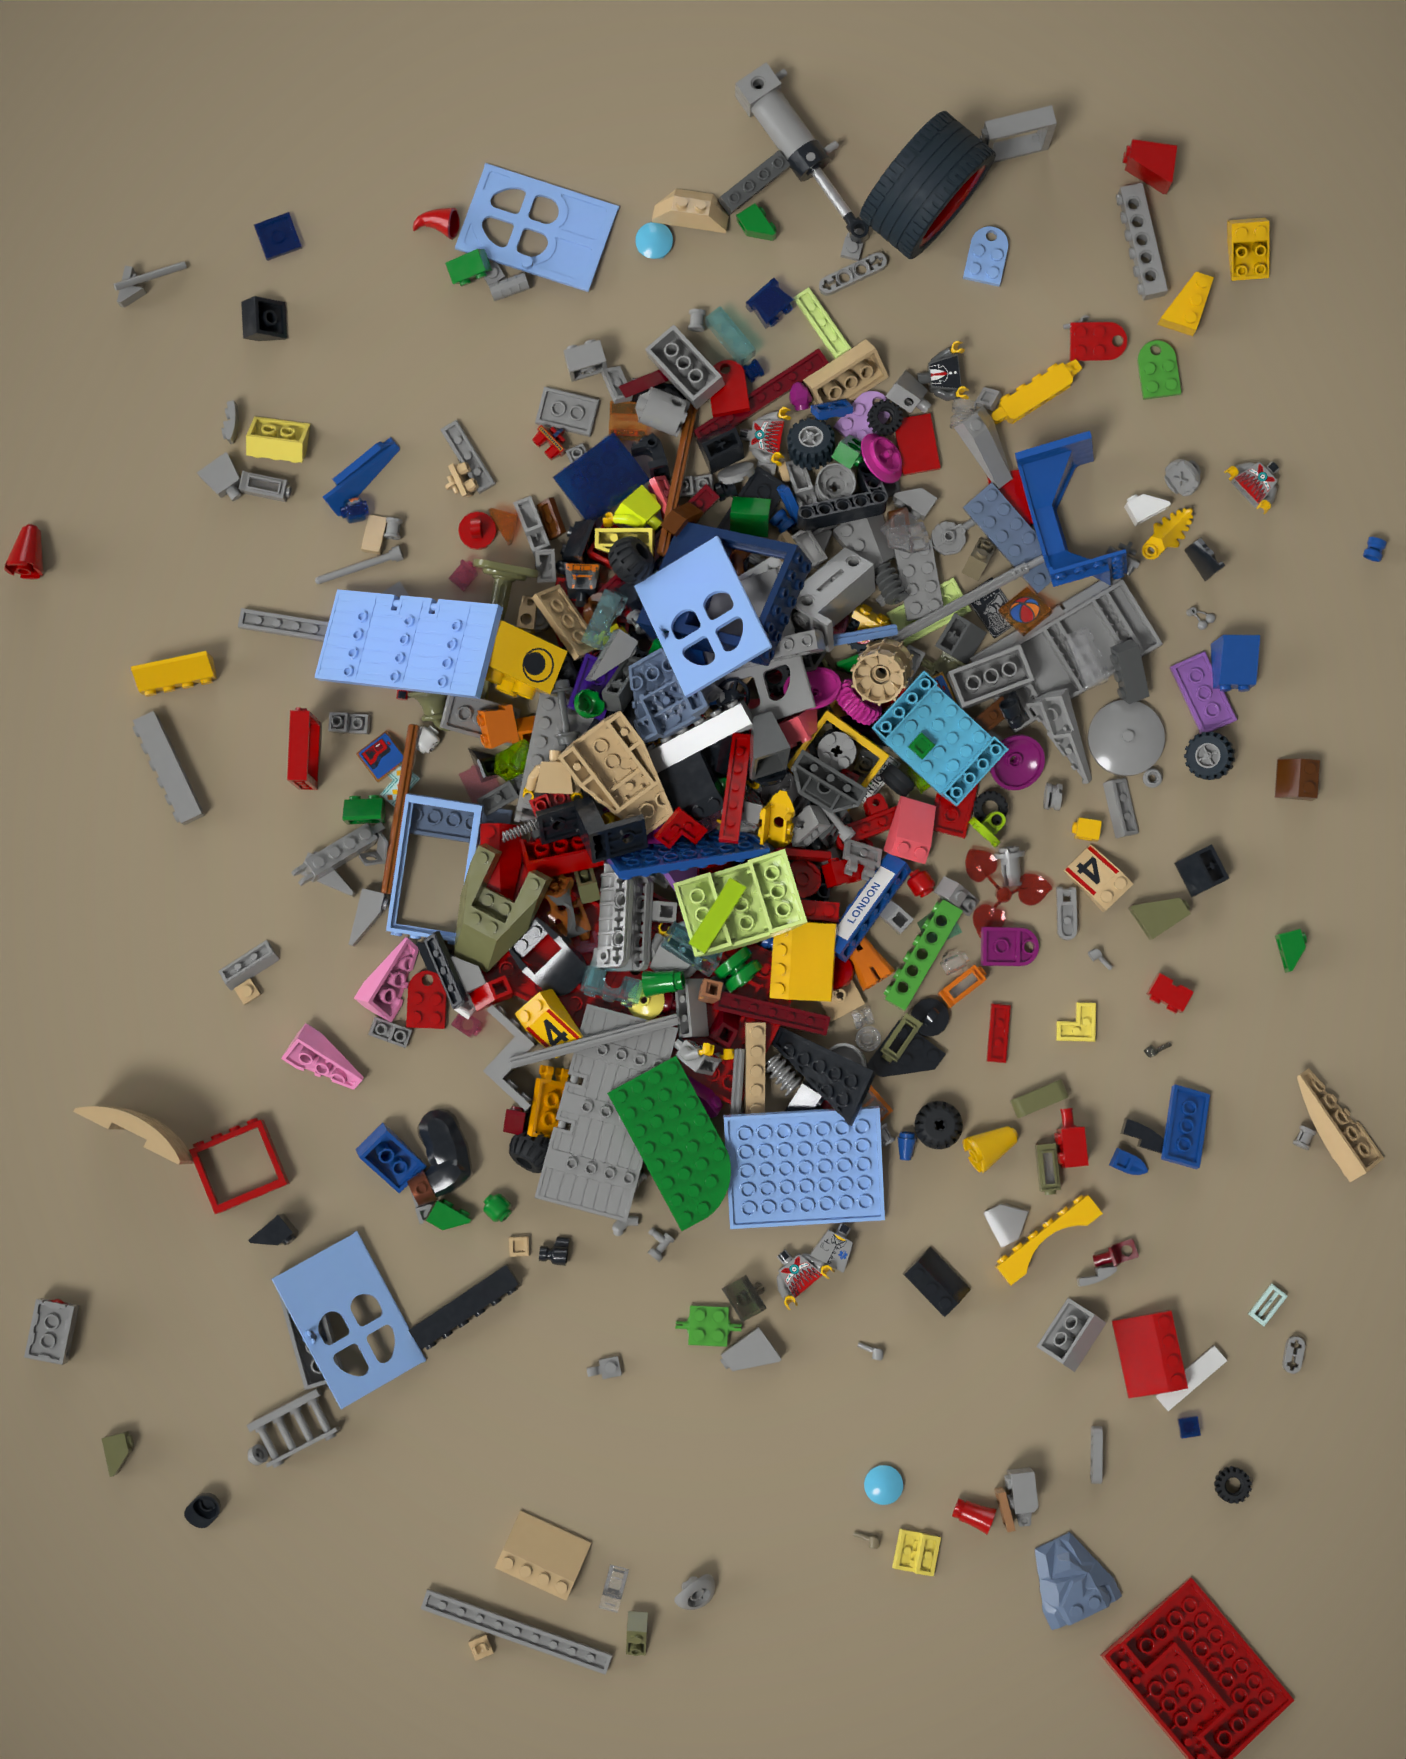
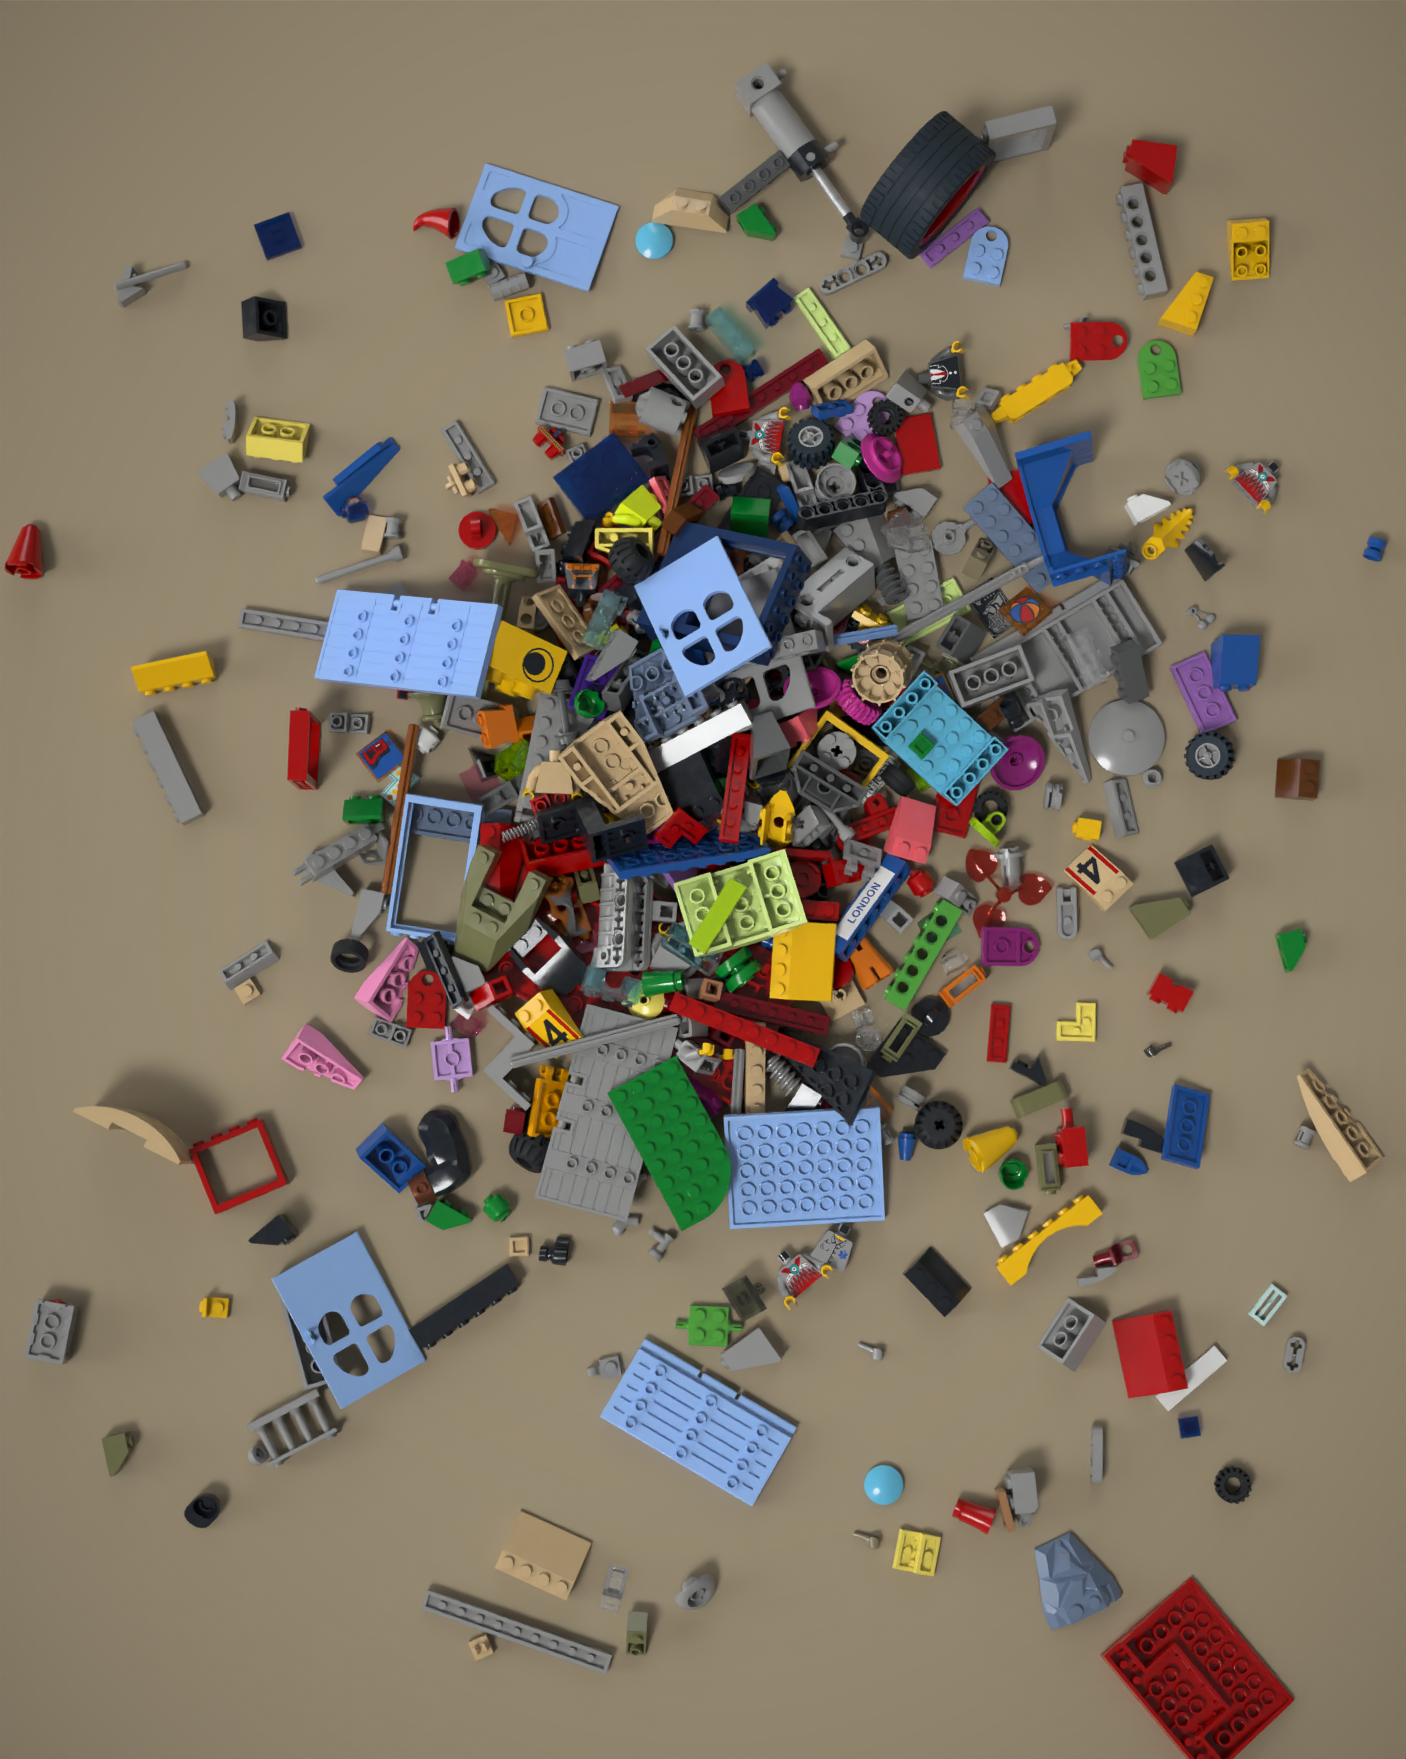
(214, 1307): none -> yellow bracket
(347, 964): none -> black tyre
(451, 1059): none -> lavender plate
(526, 315): none -> yellow tile
(698, 1422): none -> light blue door
(744, 1029): none -> red plate
(910, 1098): none -> light grey wheel
(954, 238): none -> medium lavender tile
(1013, 1174): none -> green hair
(1035, 1073): none -> black slope

